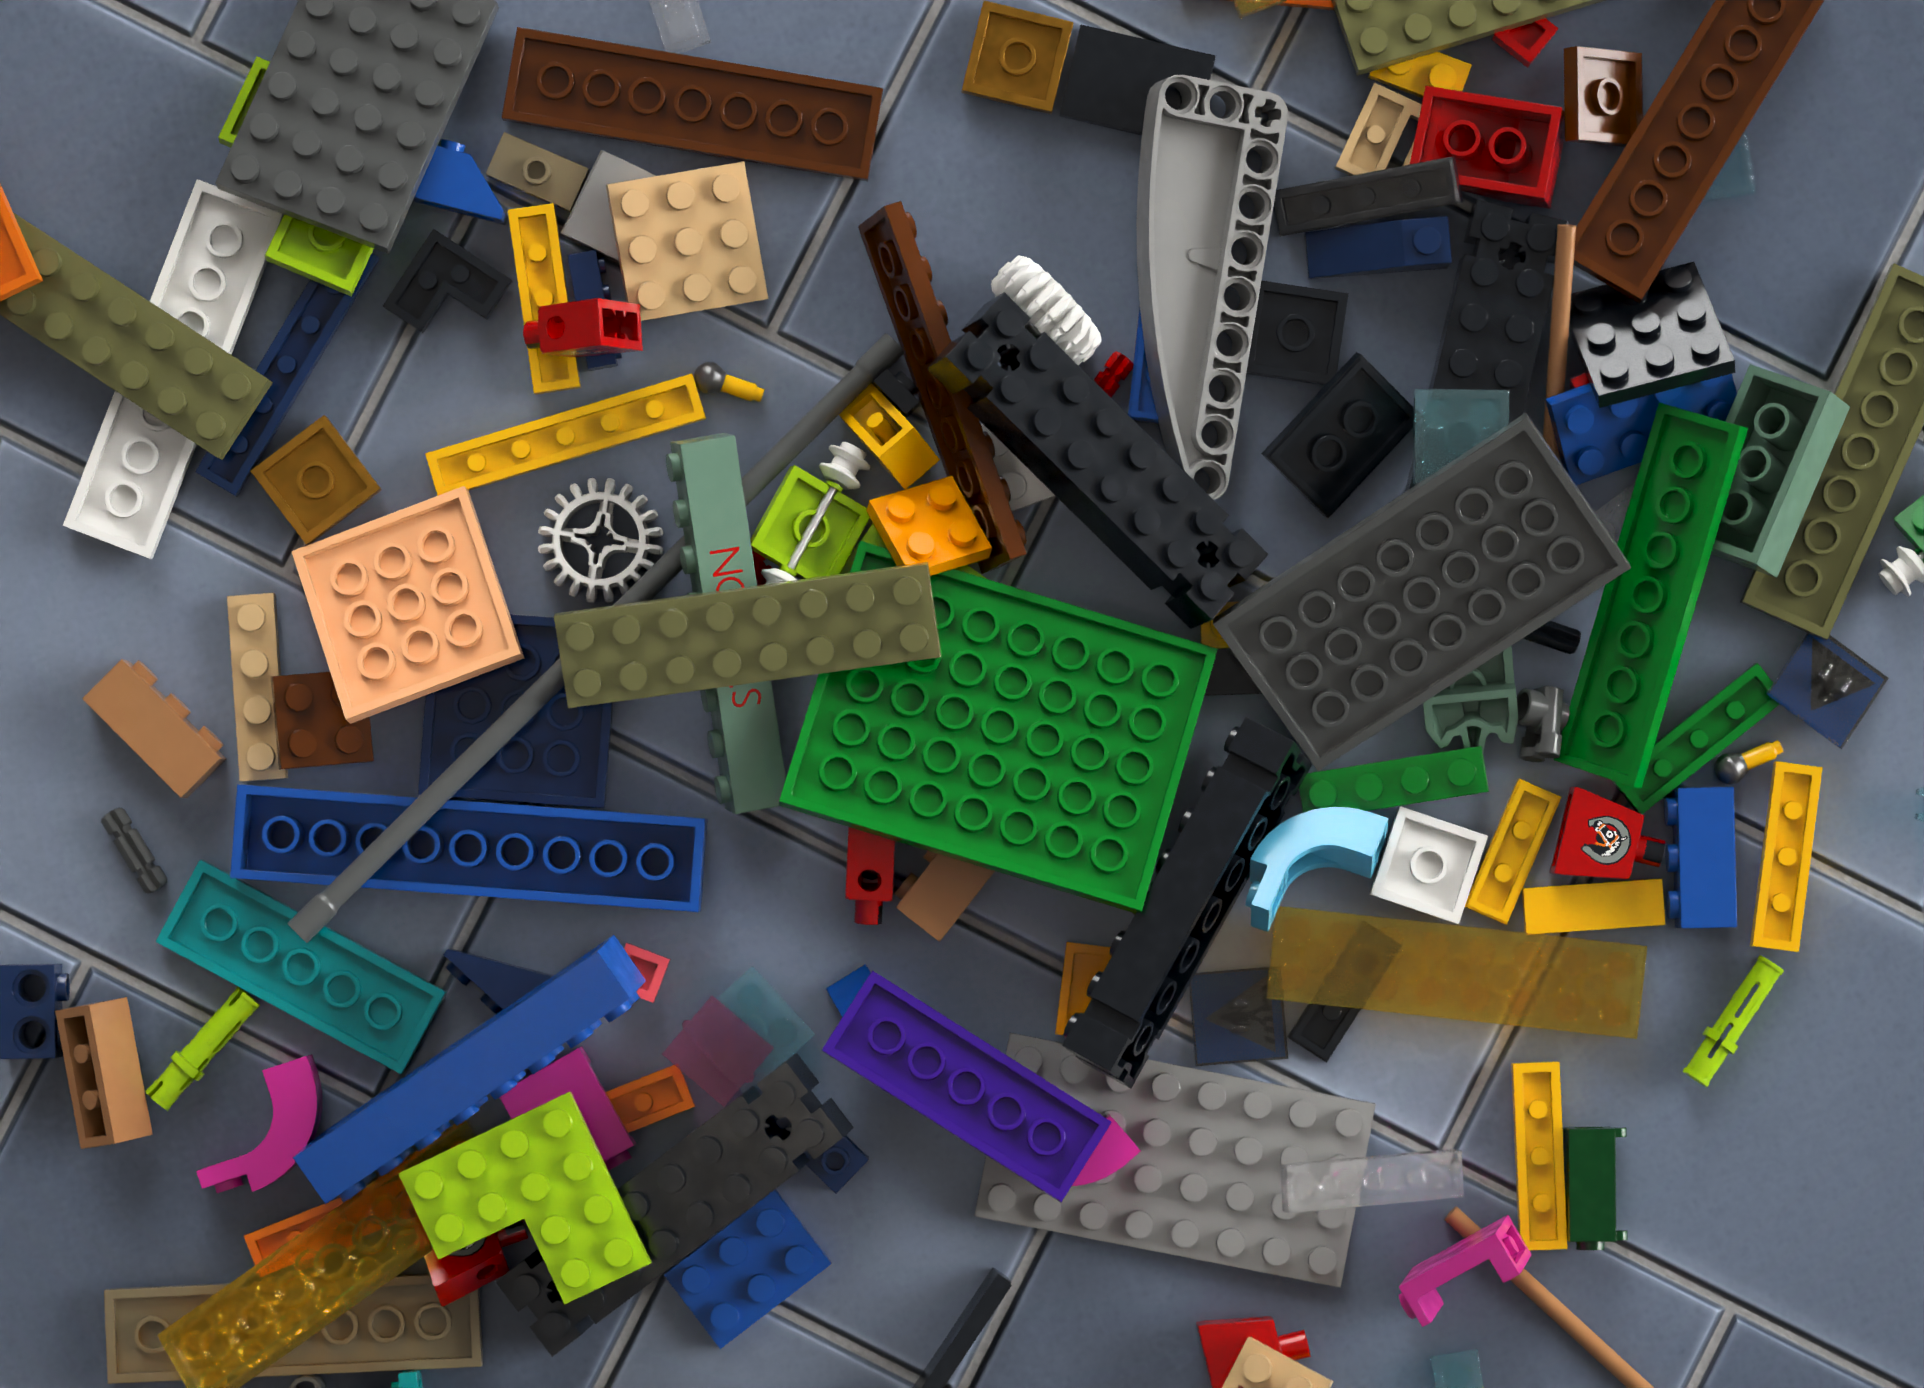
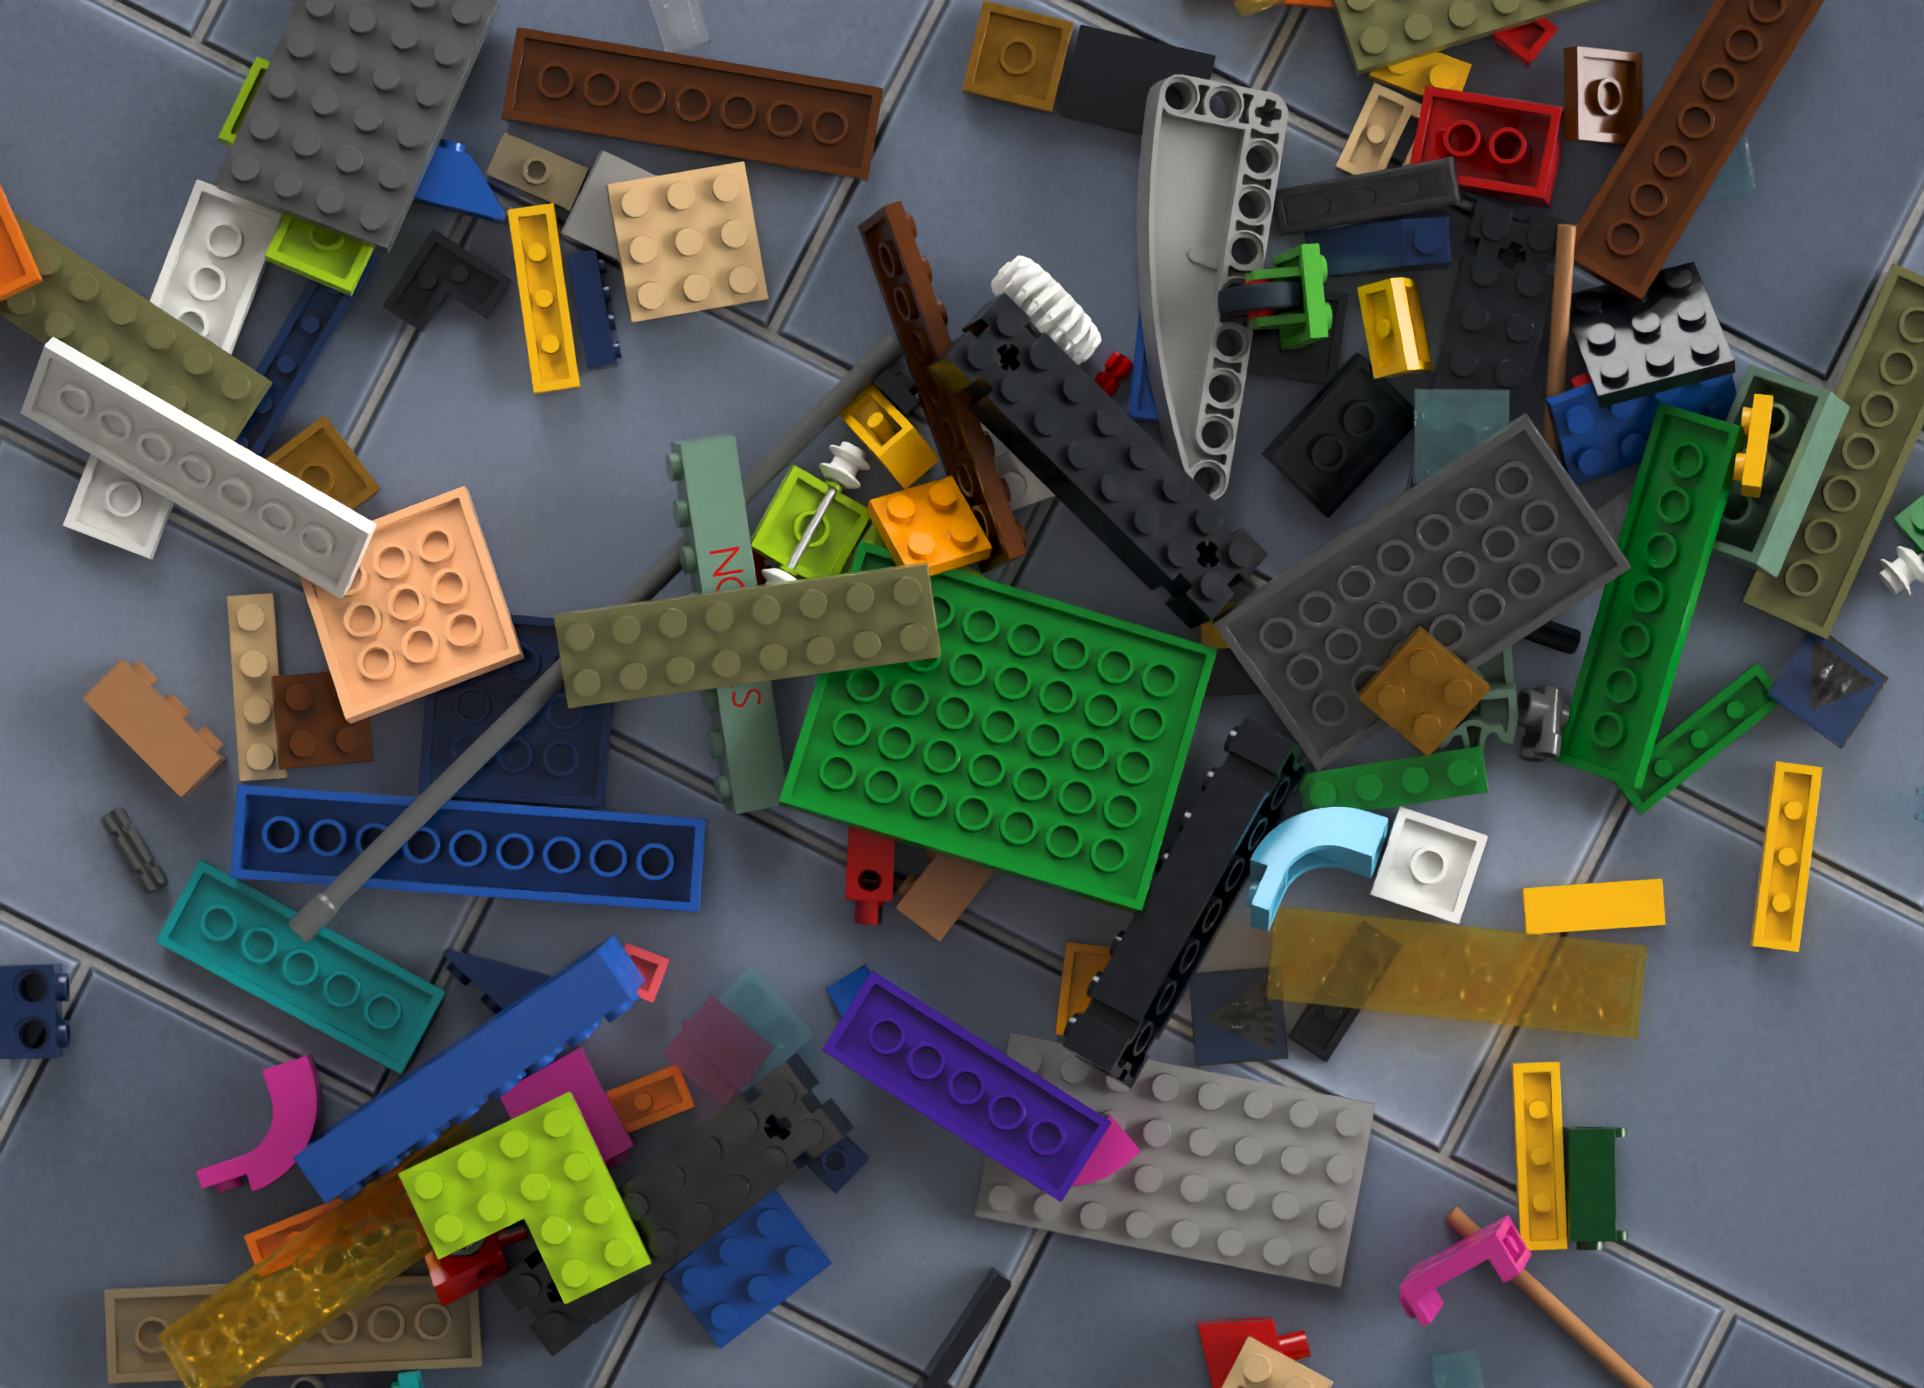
(103, 1073): medium nougat brick -> none
(196, 1055): lime pin -> none
(197, 468): none -> white plate
(562, 534): white gear -> none
(566, 435): yellow plate -> none
(585, 328): red torso -> none
(713, 379): piece -> none
(1291, 291): none -> bright green plate
(1371, 1180): clear plate -> none
(1395, 328): none -> yellow tile
(1423, 691): none -> pearl gold plate
(1512, 851): yellow tile -> none
(1601, 839): red torso -> none
(1702, 857): blue brick -> none
(1702, 1068): lime pin -> none
(1733, 766): piece -> none
(1750, 465): none -> yellow plate

